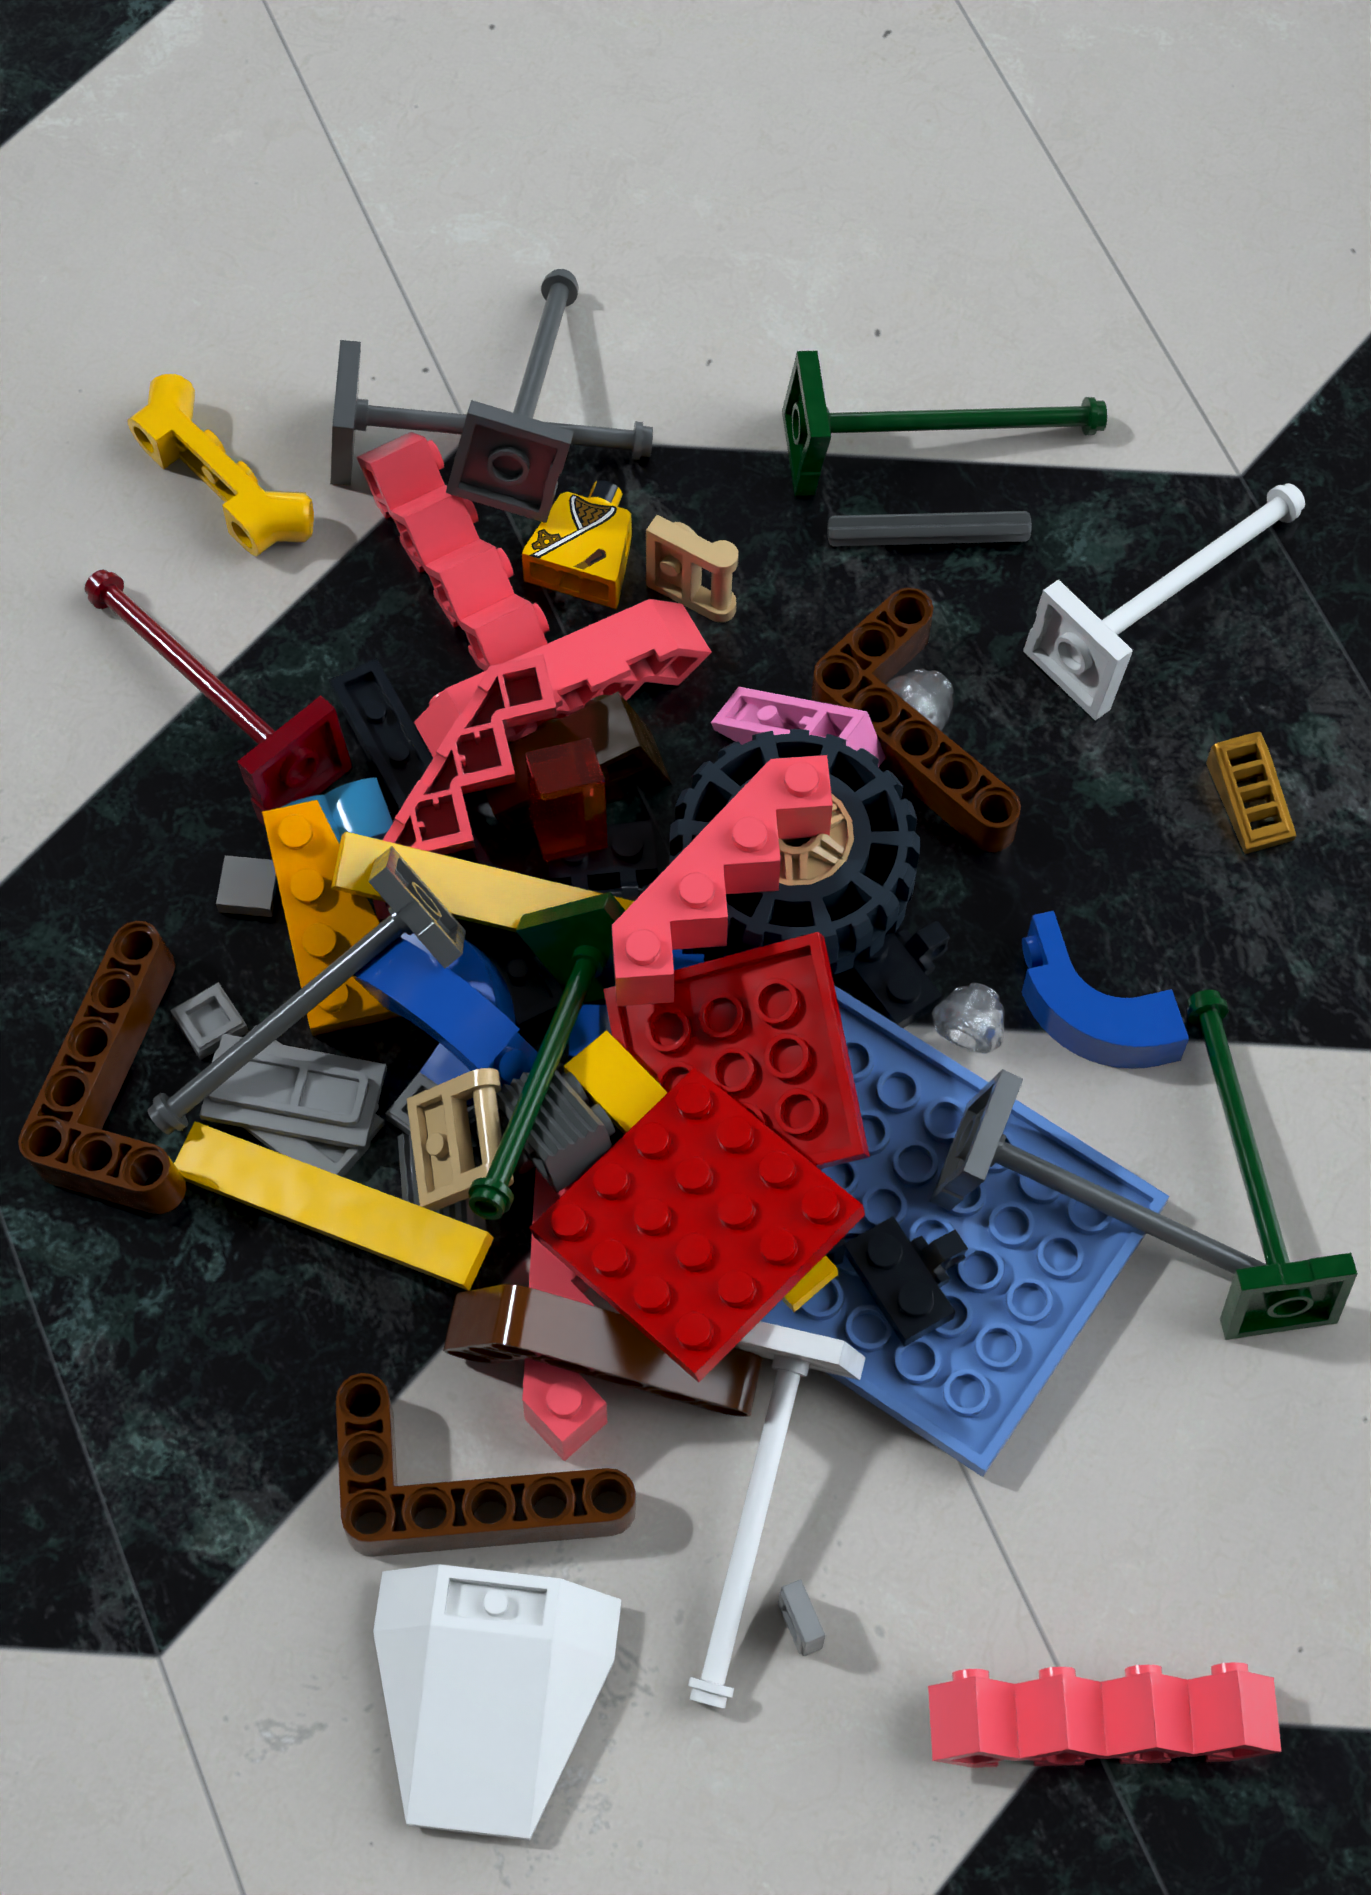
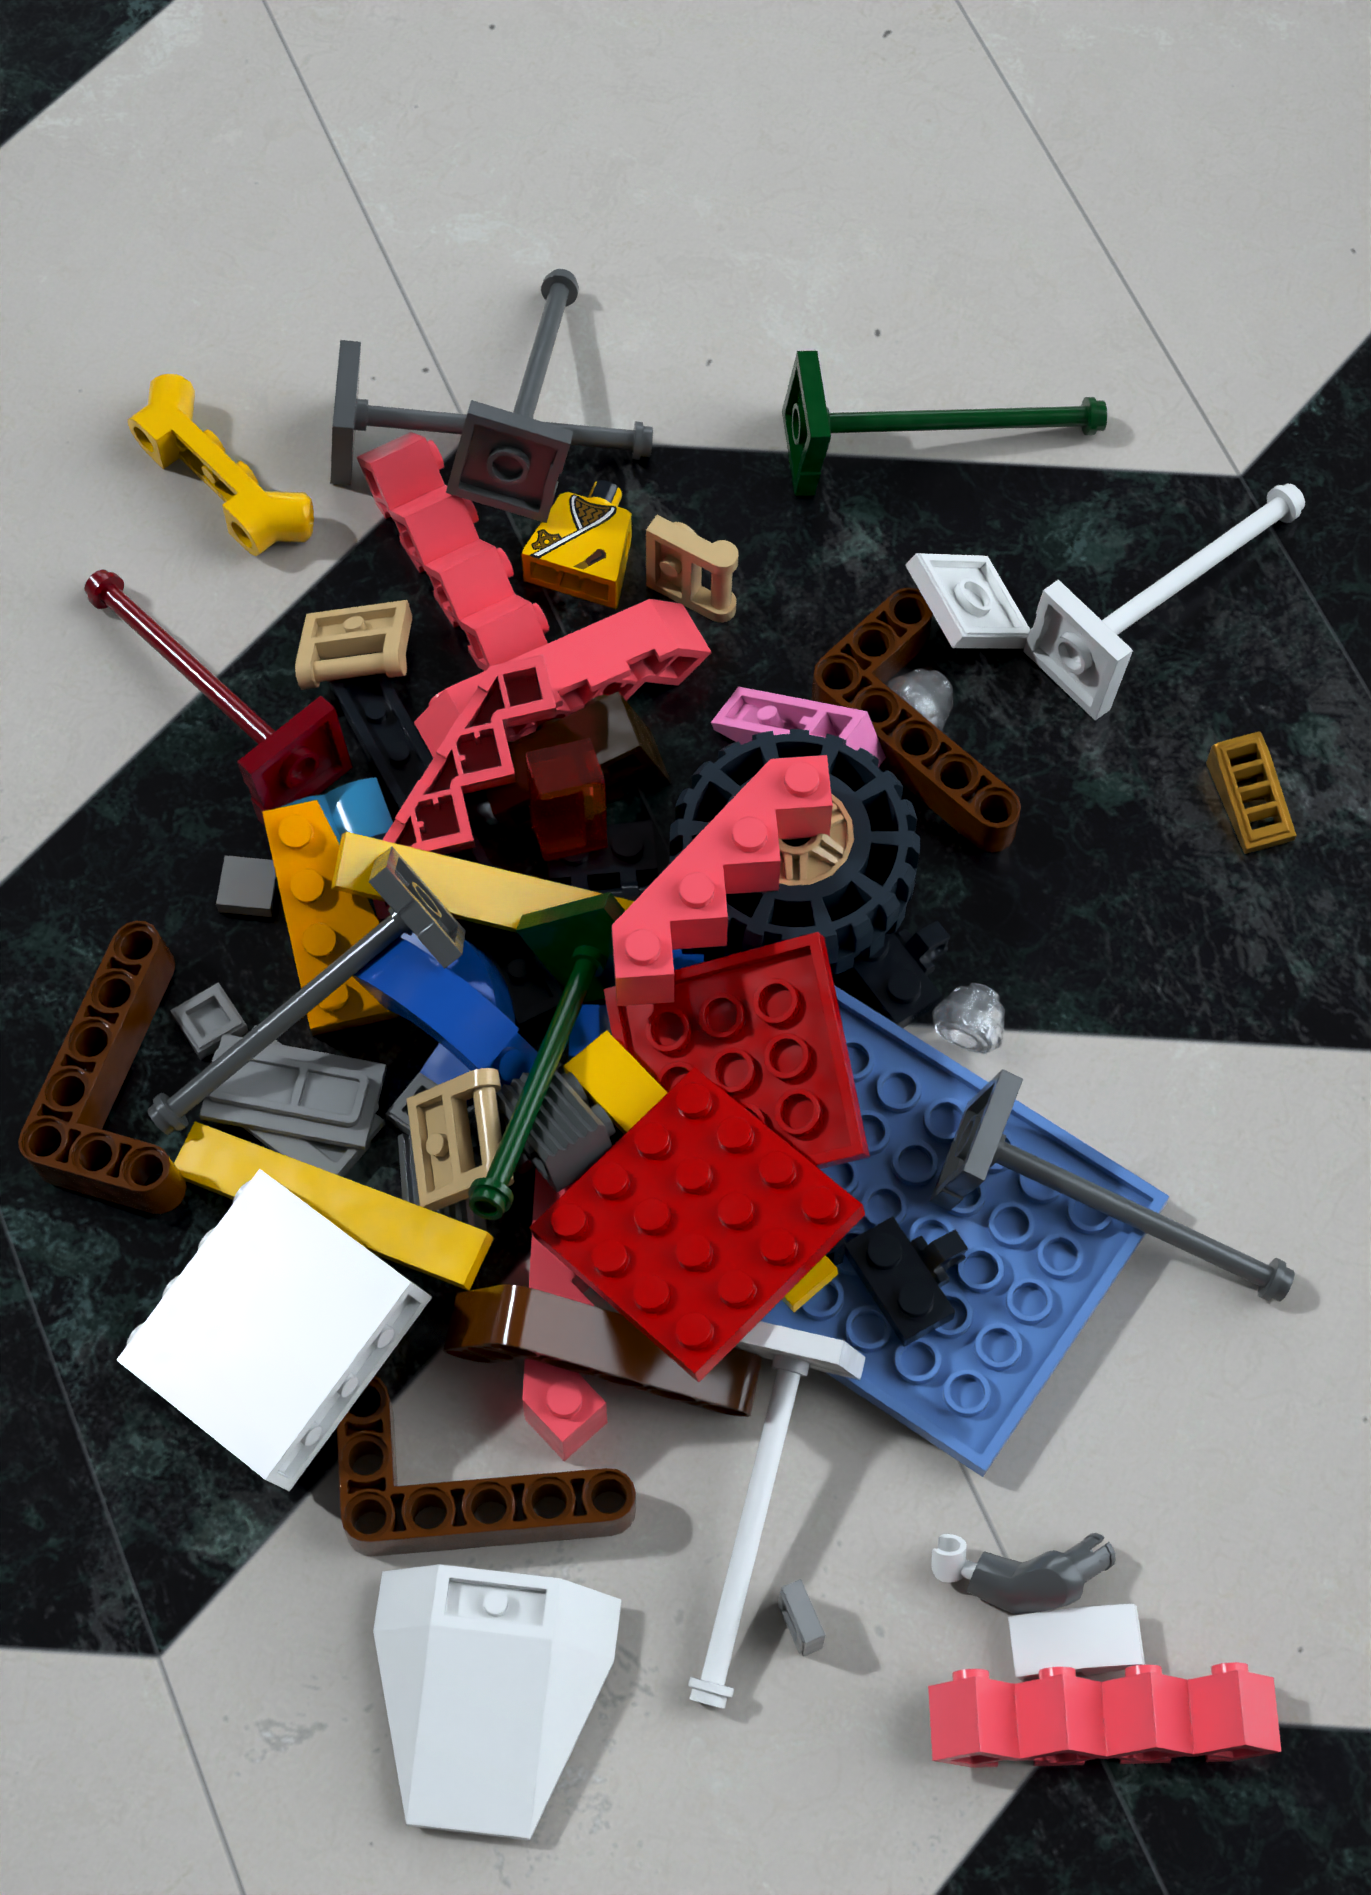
(273, 1330): none -> white panel
(352, 632): none -> tan plate
(929, 528): dark grey axle -> none
(969, 601): none -> white plate
(1027, 1586): none -> dark grey arm
(1081, 1638): none -> white slope
(1090, 1023): blue arch -> none
(1281, 1292): dark green tile -> none

